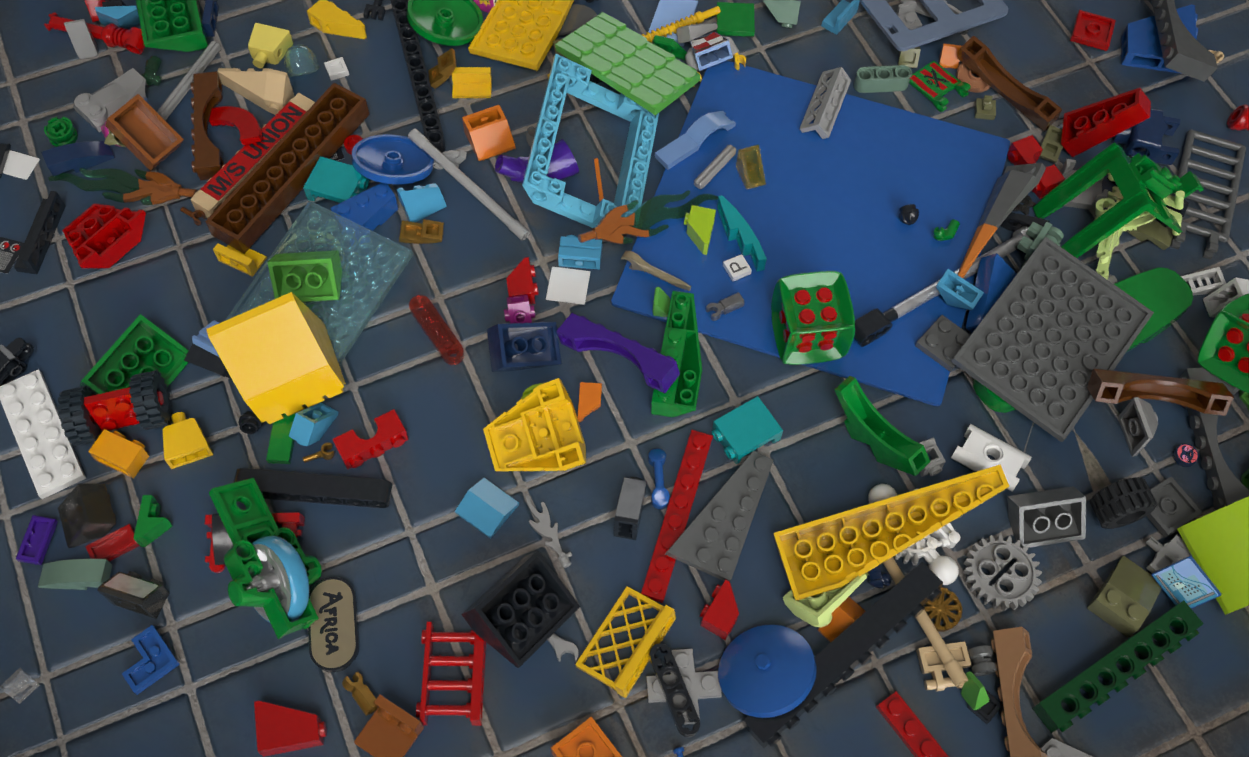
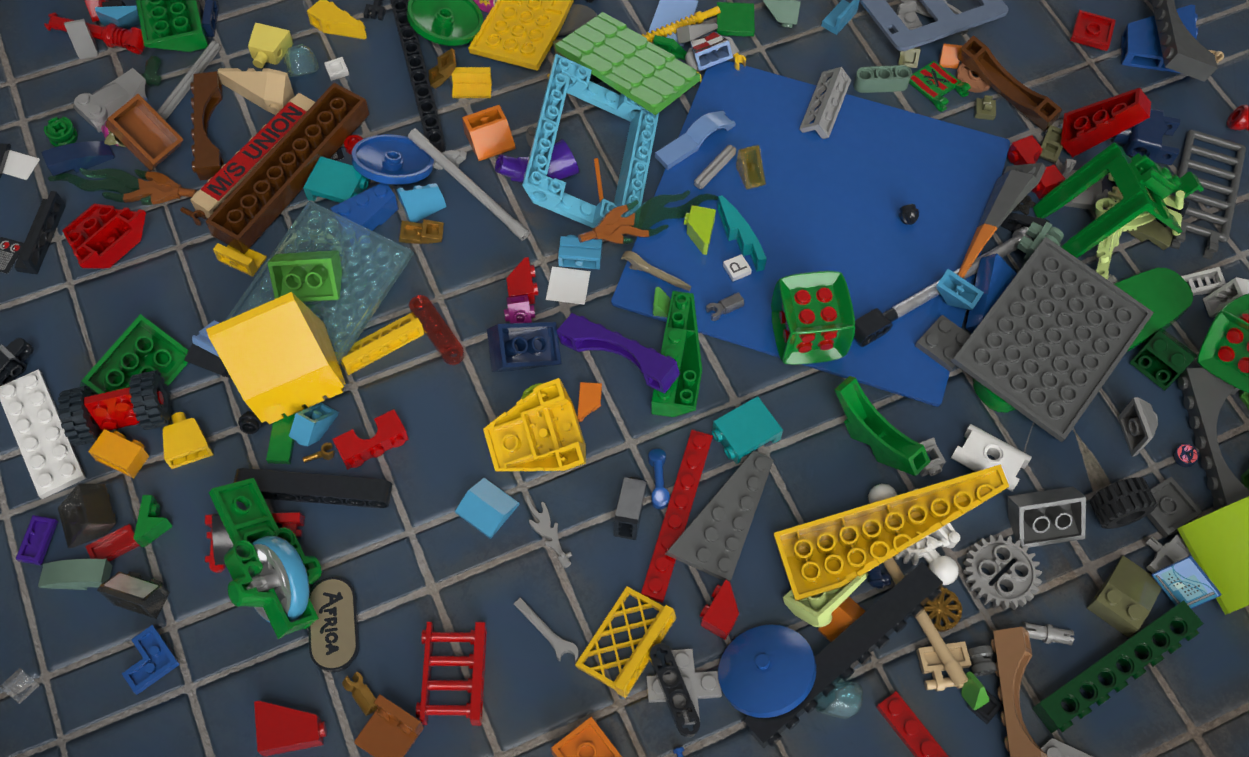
(246, 123): red tile -> none
(377, 348): none -> yellow fence
(522, 609): black slope -> none
(843, 702): none -> clear light blue hair
(946, 234): green arm -> none
(1049, 634): none -> light grey pin
(1119, 386): reddish brown arch -> none
(1163, 359): none -> dark green slope

